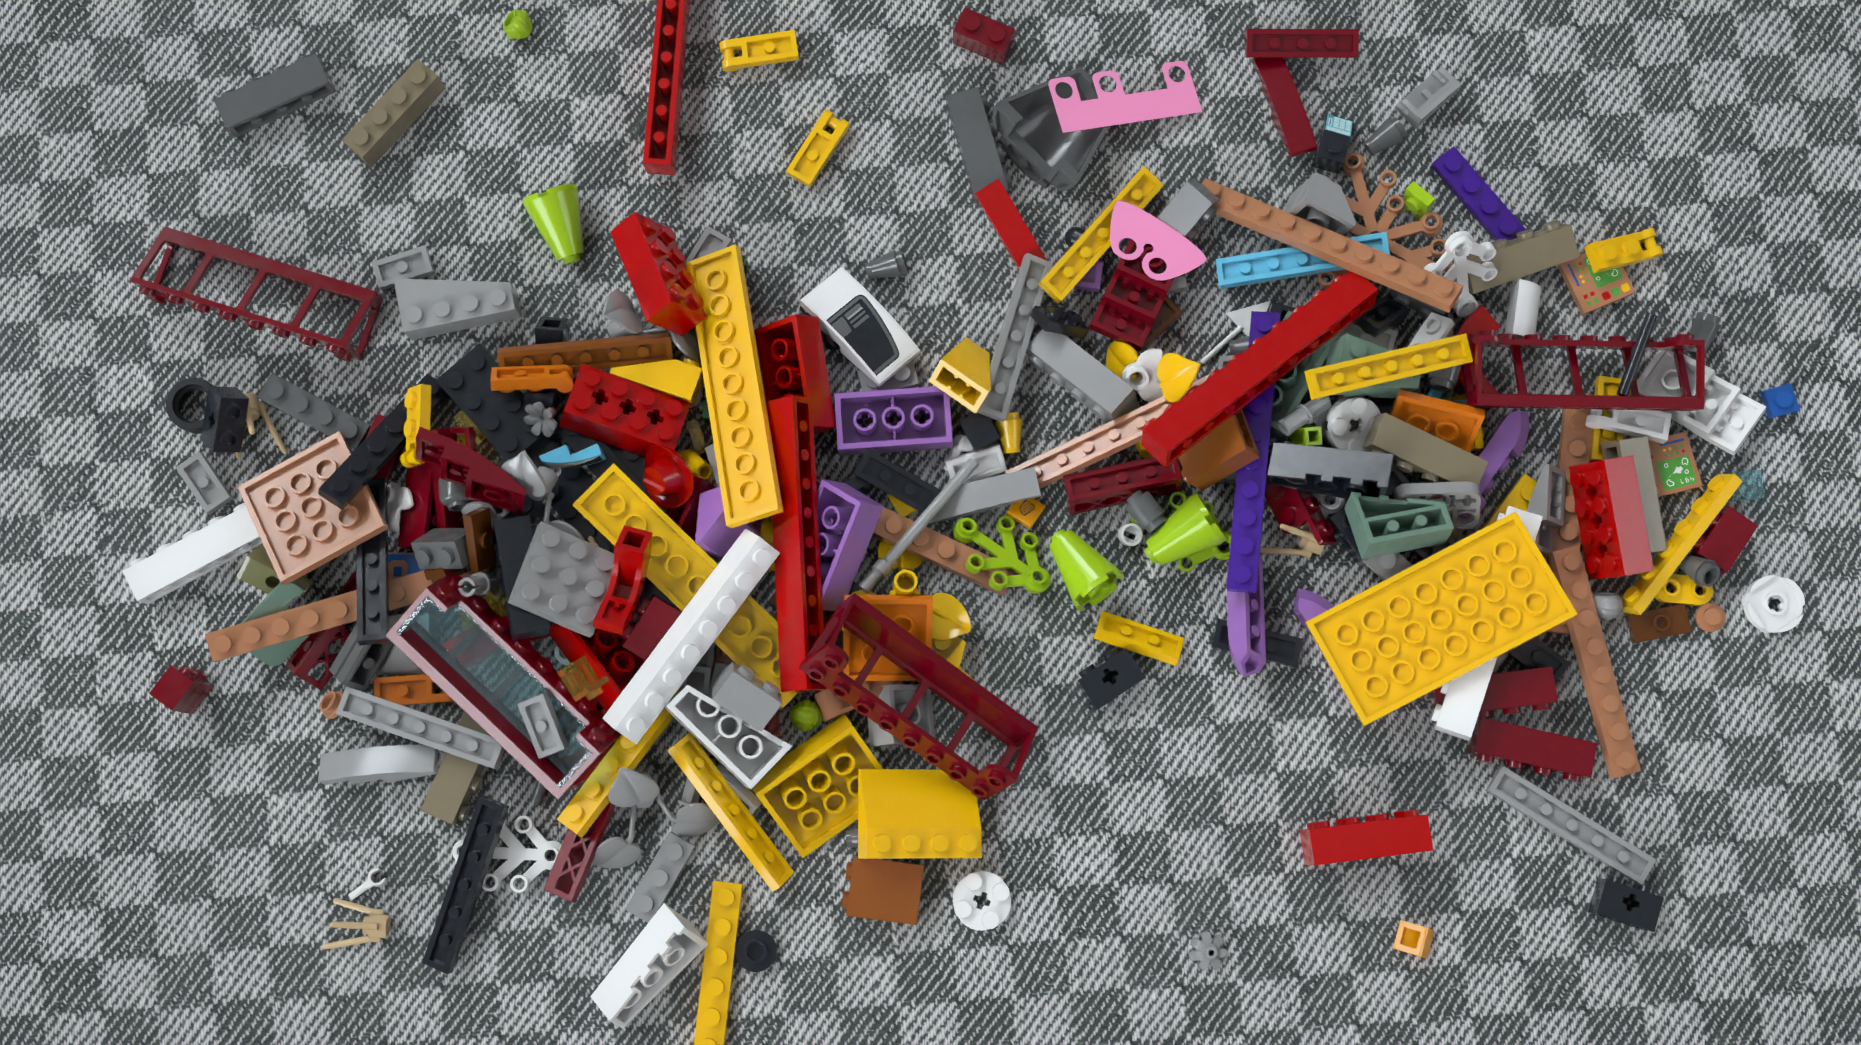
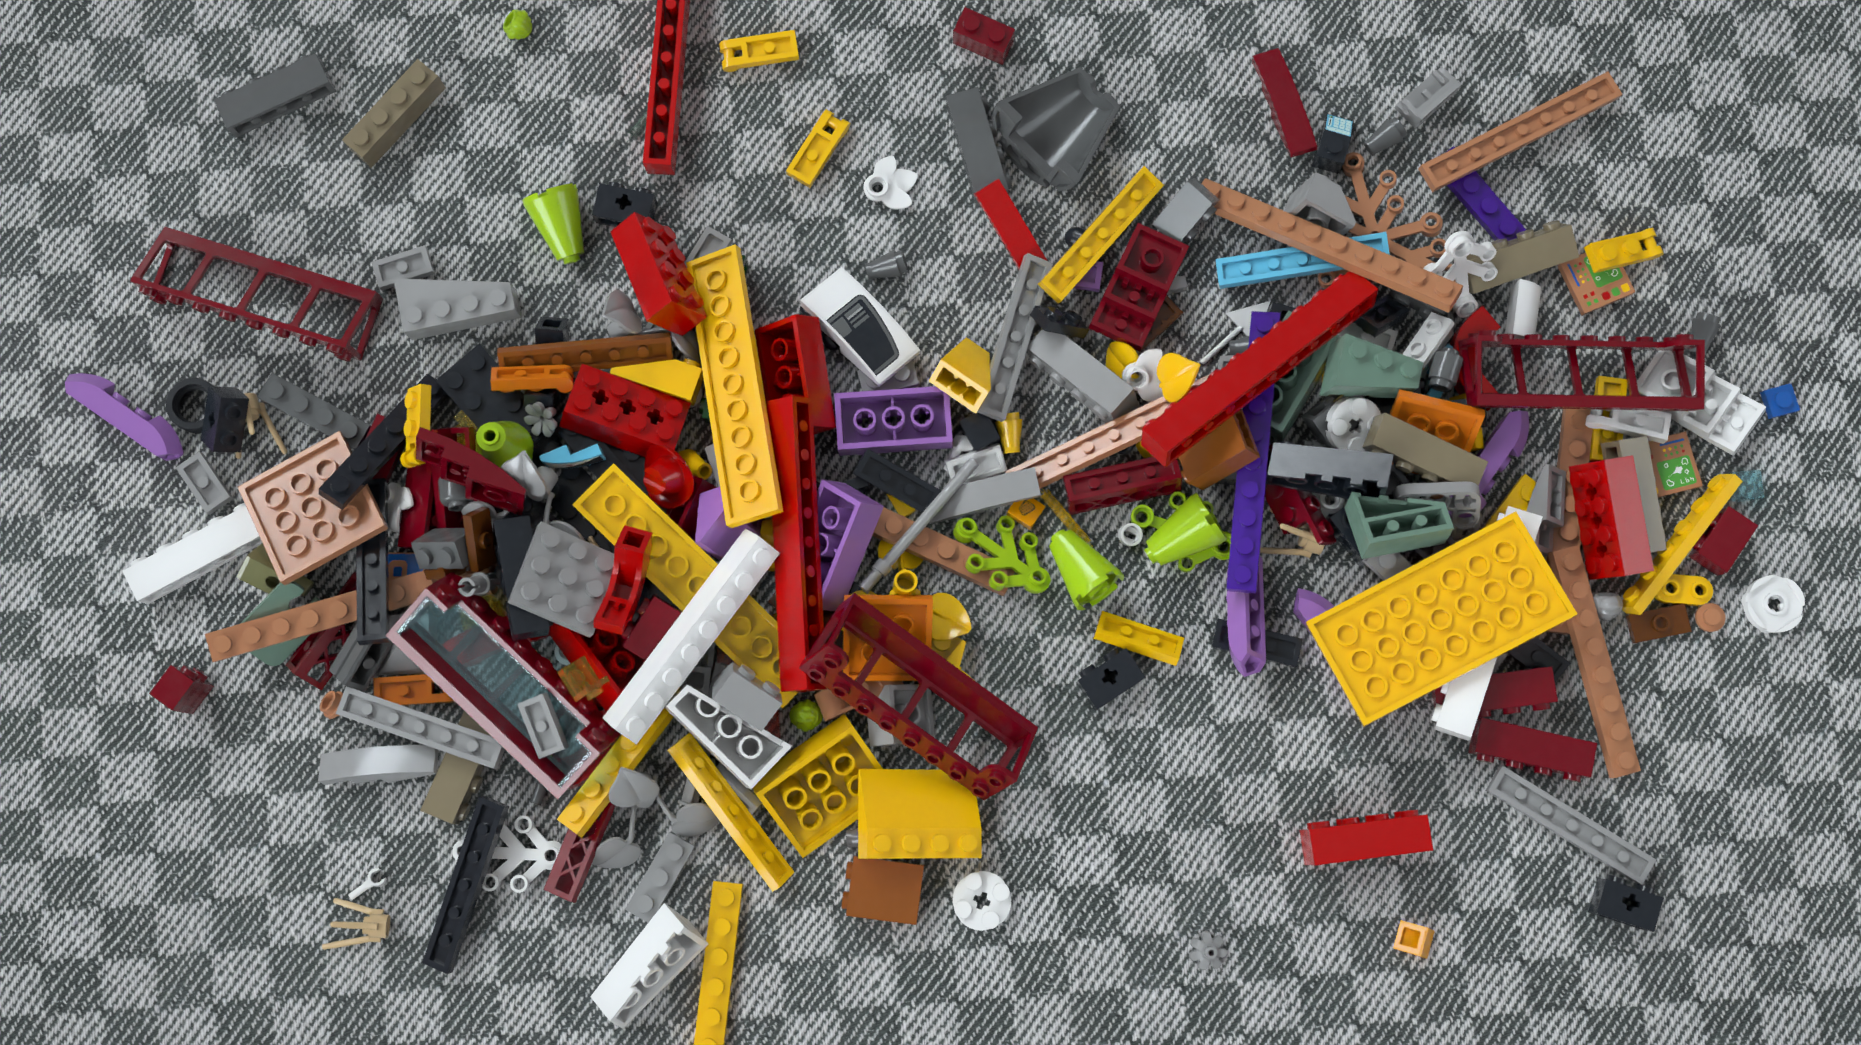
(100, 398): none -> medium lavender brick
(503, 441): none -> lime cone
(612, 196): none -> black brick
(696, 436): clear yellow tile -> none
(756, 951): black piece -> none
(894, 183): none -> white plate
(1063, 519): none -> yellow piece
(1118, 108): bright pink piece -> none
(1145, 511): dark grey brick -> none
(1167, 243): bright pink piece -> none
(1301, 43): dark red fence -> none
(1303, 415): light grey axle -> none
(1307, 435): lime piece -> none
(1388, 366): yellow plate -> none
(1417, 200): lime plate -> none
(1520, 131): none -> nougat plate
(1636, 354): black bar -> none
(1700, 570): dark grey cone -> none

